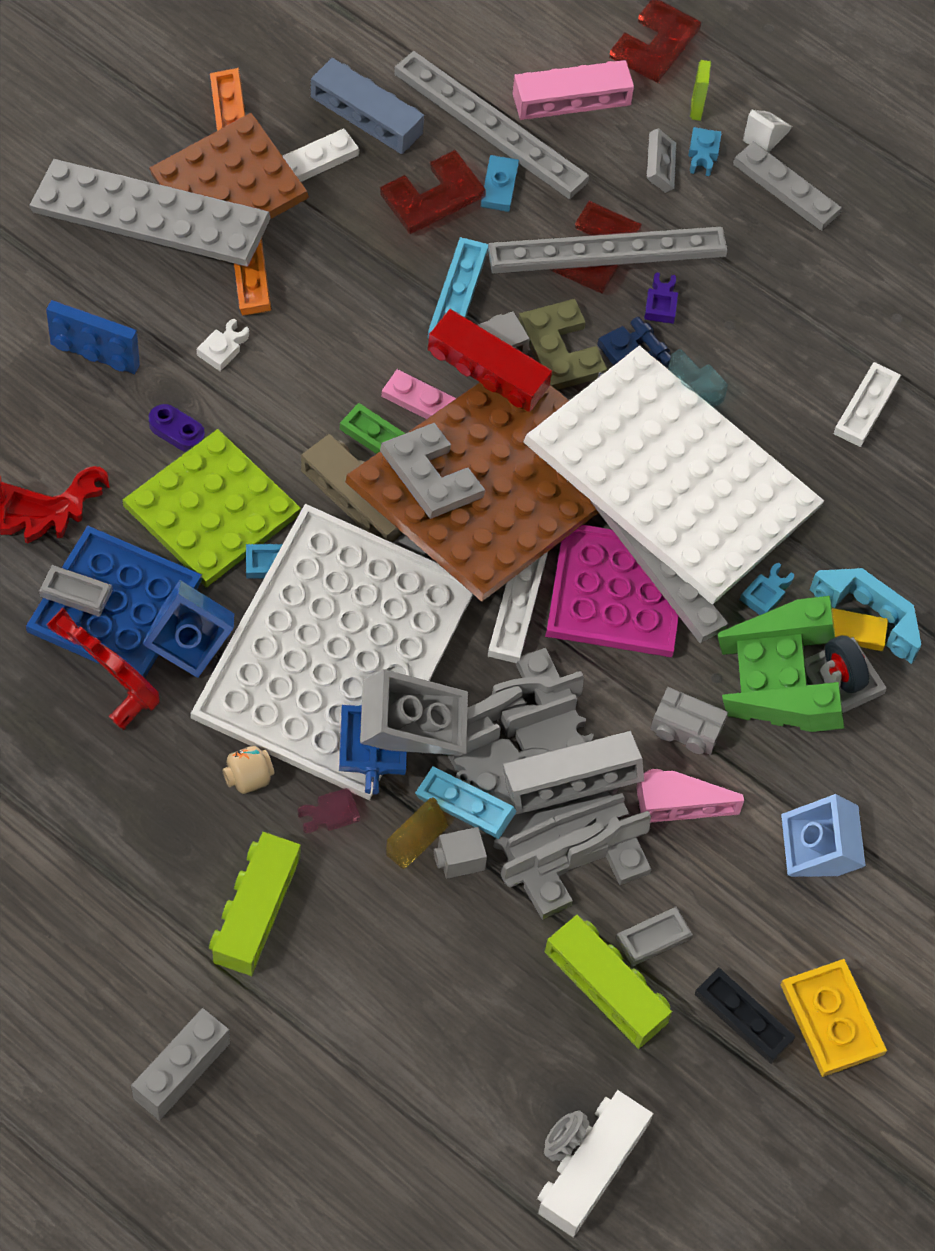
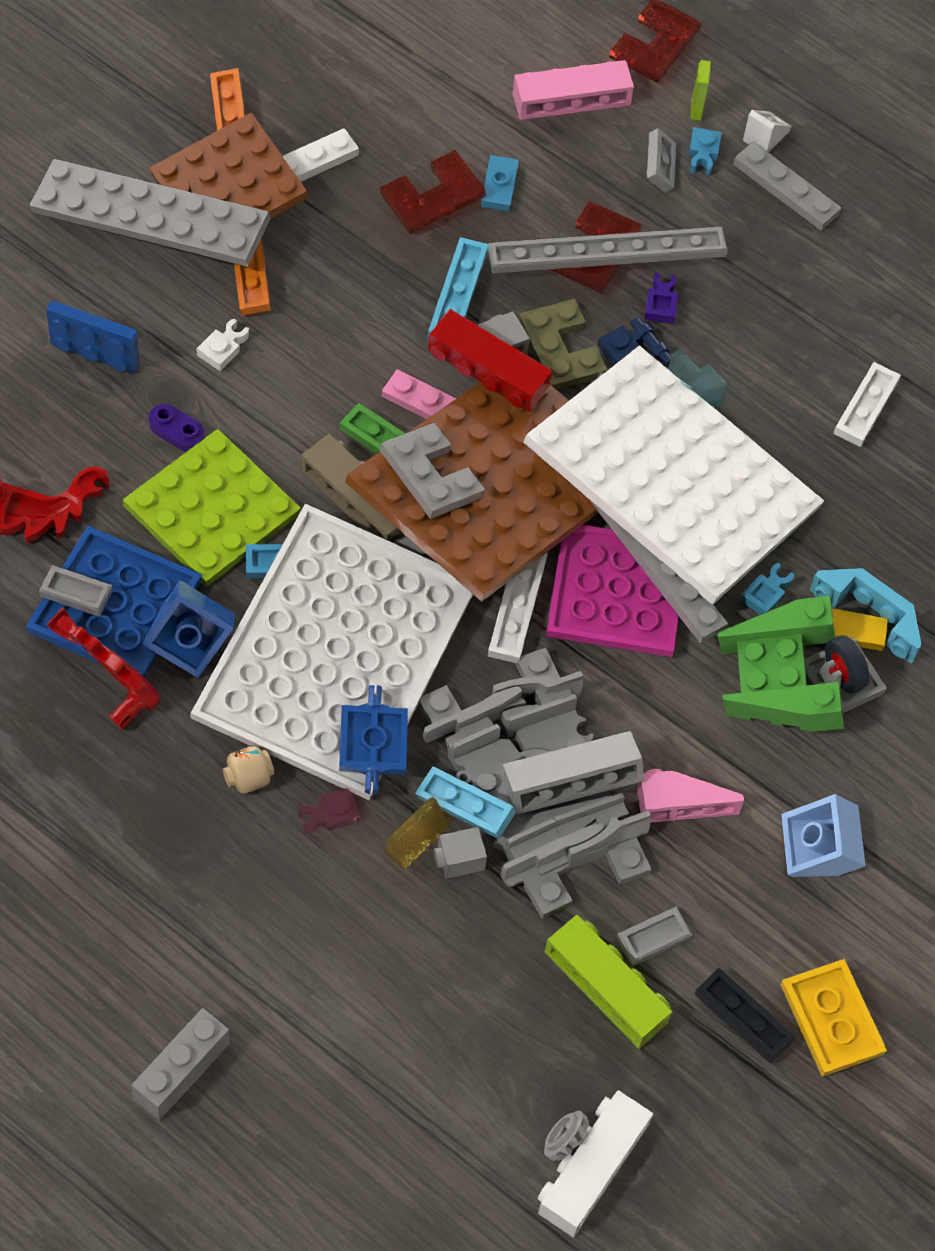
(256, 903): lime brick -> none
(367, 105): sand blue brick -> none
(413, 715): light grey slope -> none
(491, 125): light grey plate -> none
(688, 721): light grey brick -> none

